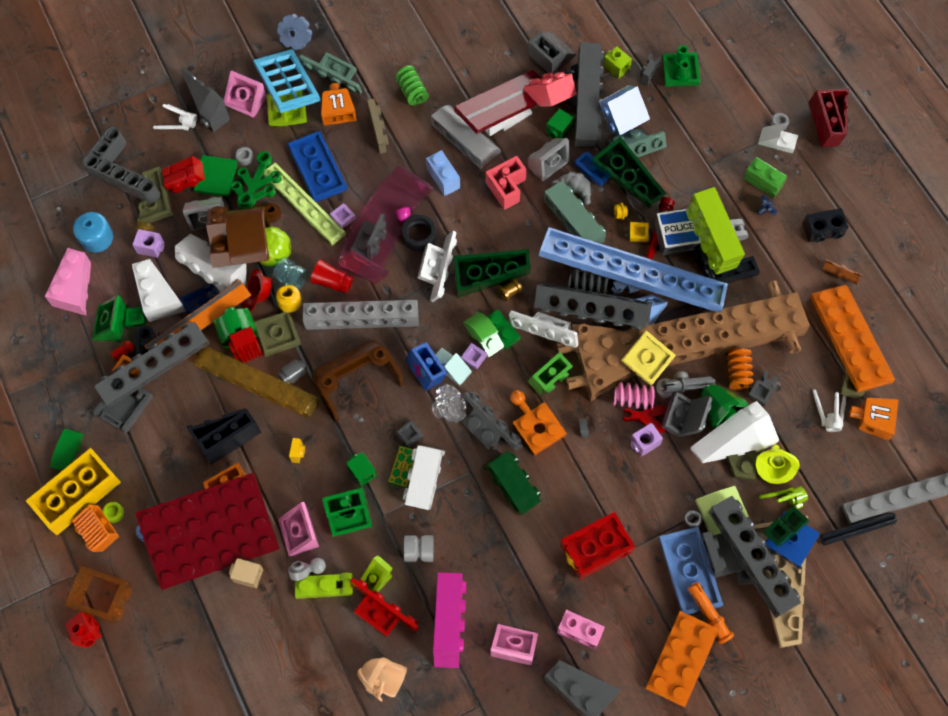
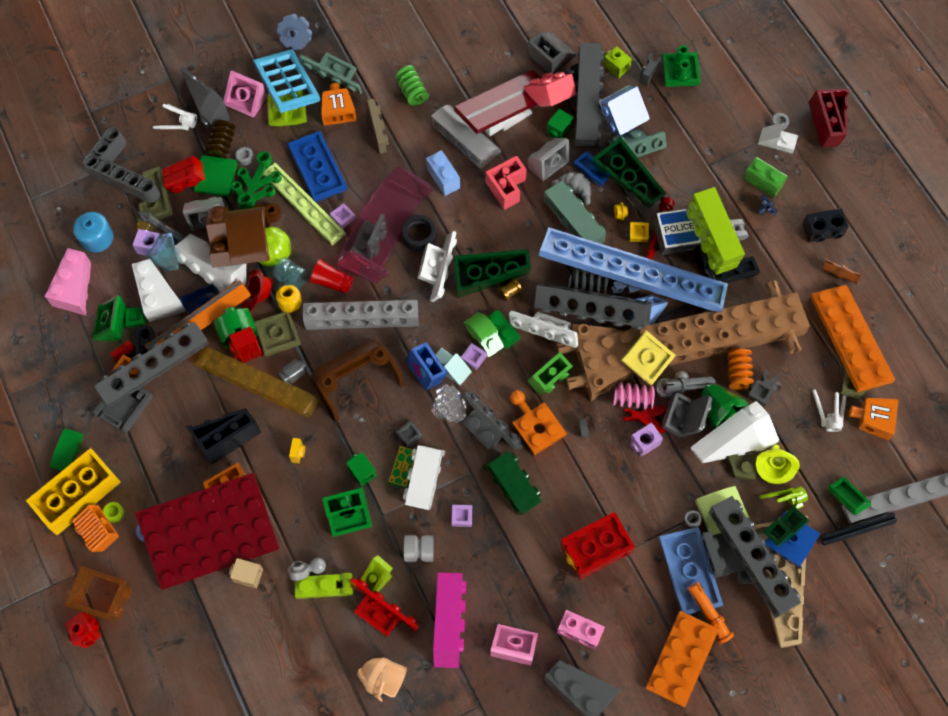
(146, 217): none -> dark grey piece
(164, 253): none -> clear light blue slope
(220, 139): none -> dark brown piece
(298, 530): bright pink slope -> none
(403, 214): dark pink hinge -> none
(462, 515): none -> lavender plate
(849, 496): none -> green tile

